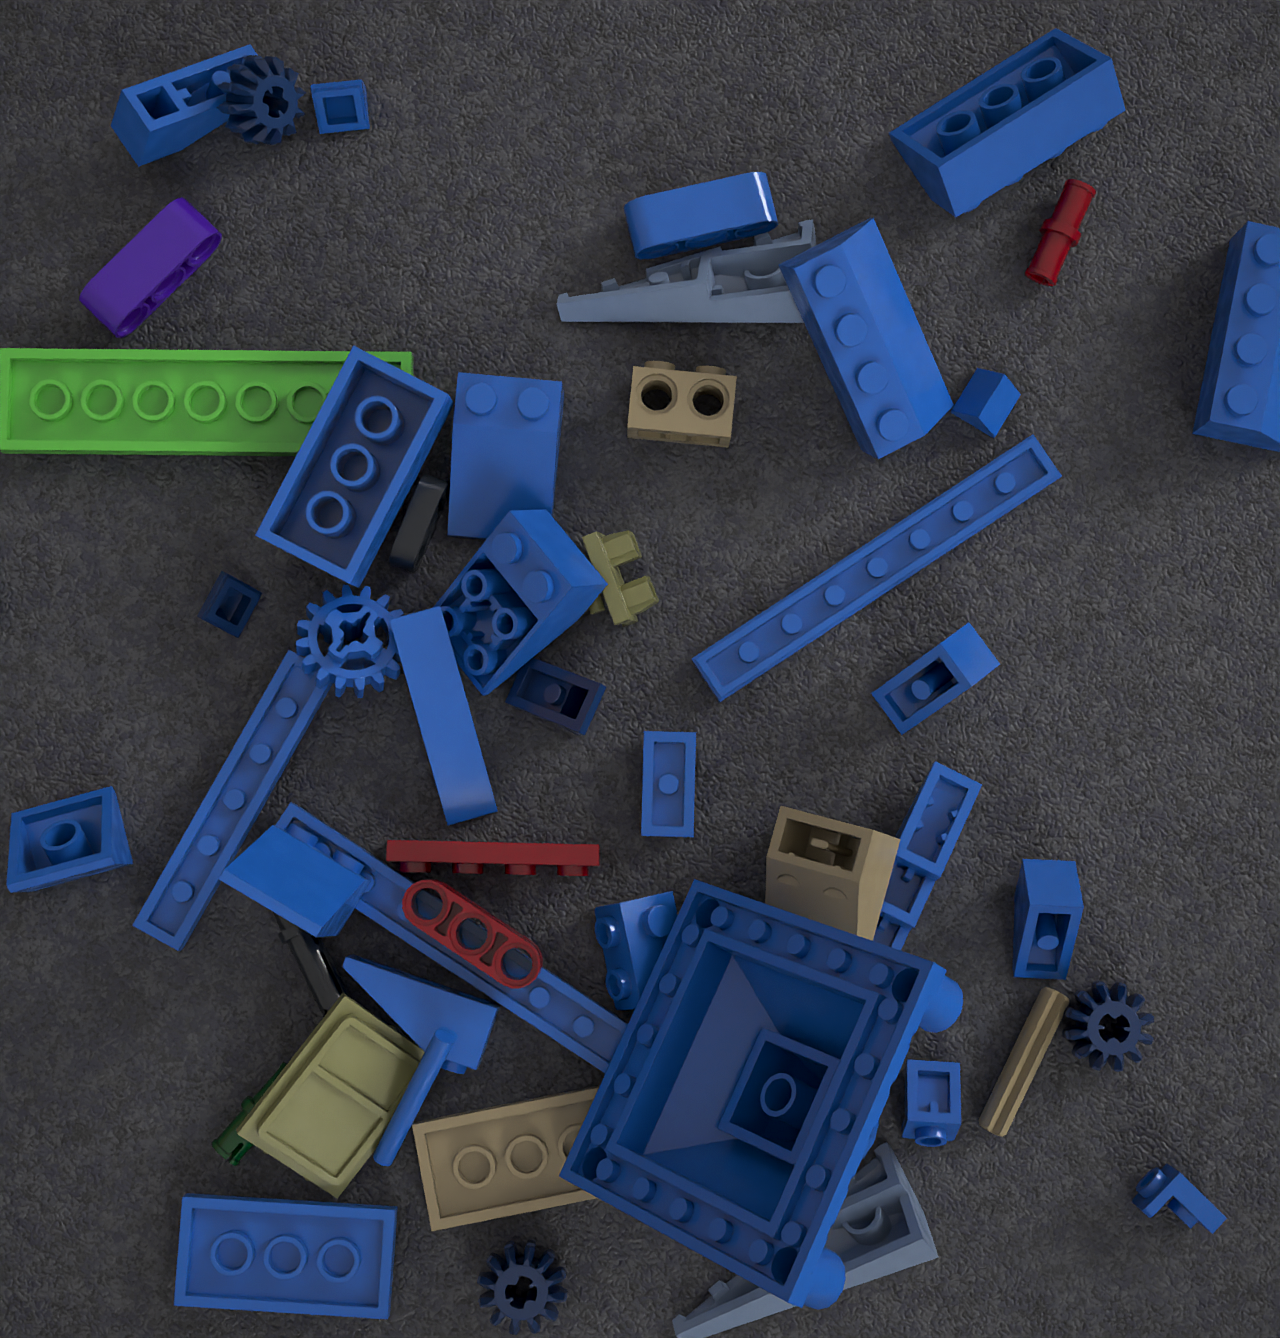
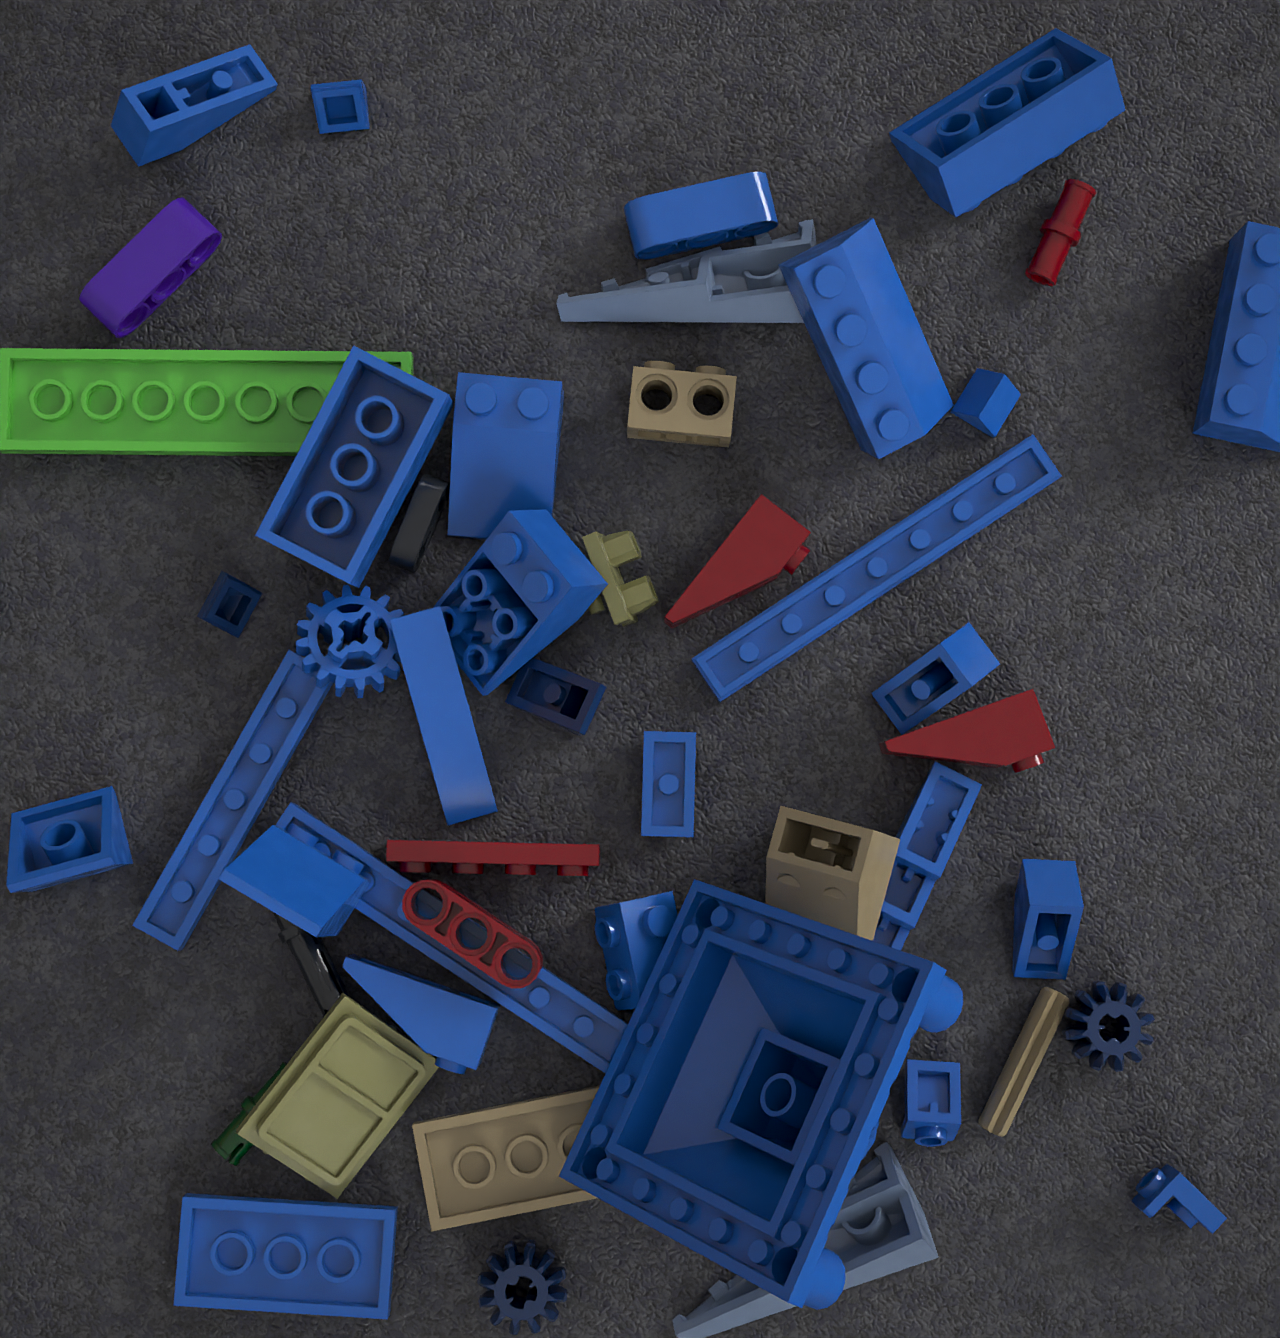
(261, 99): dark blue gear -> none
(413, 1097): blue bar -> none
(749, 558): none -> dark red slope
(988, 736): none -> dark red slope

